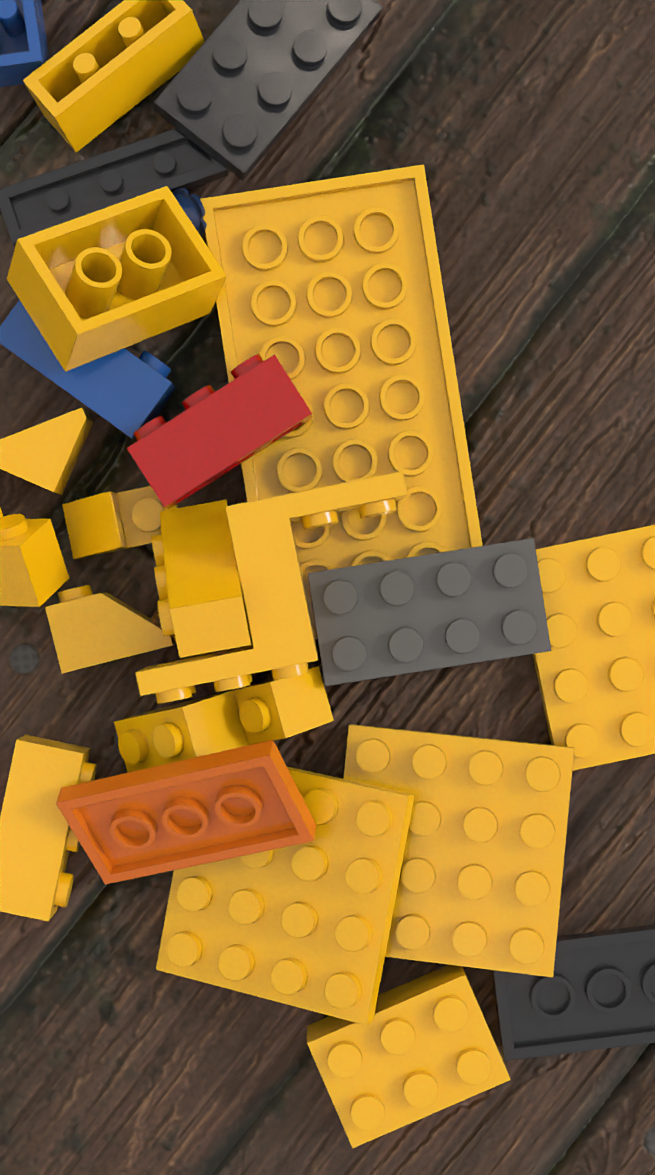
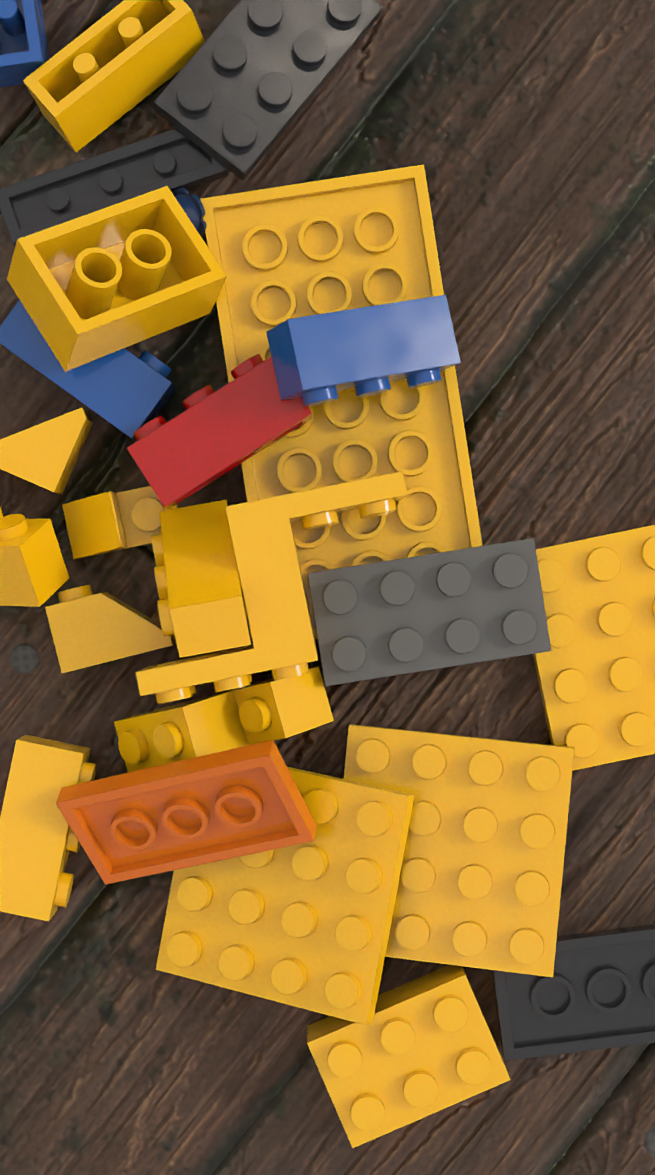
(363, 349): none -> brick

